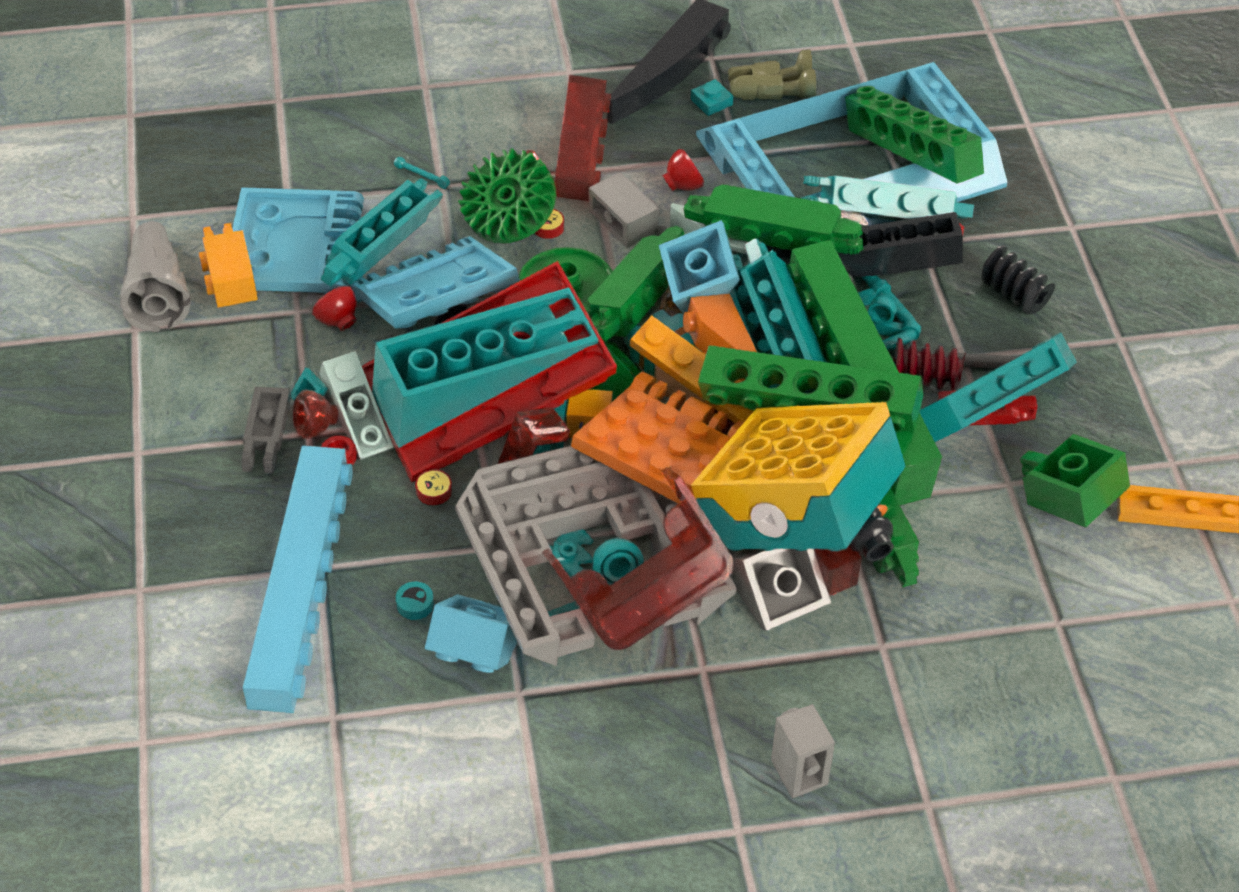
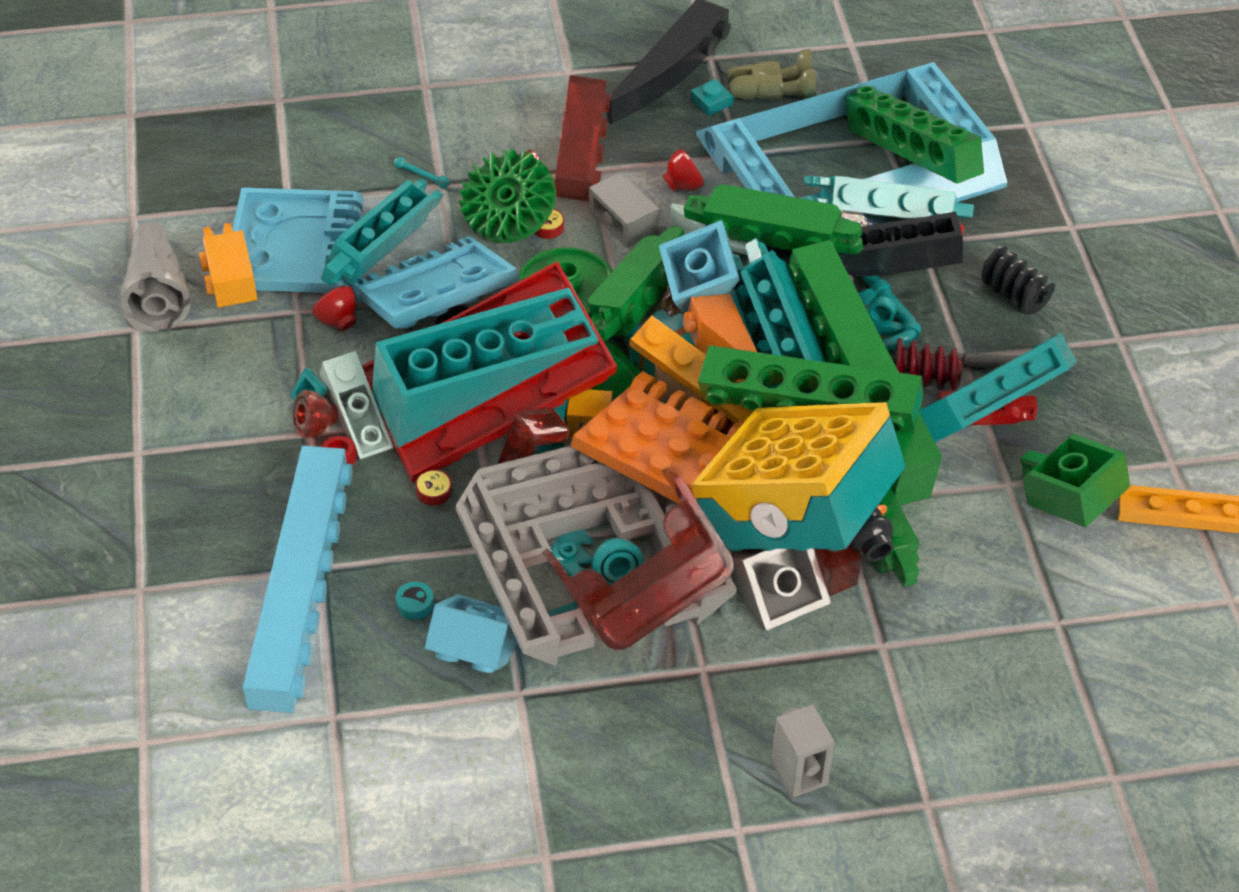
(265, 426): dark grey hinge -> none

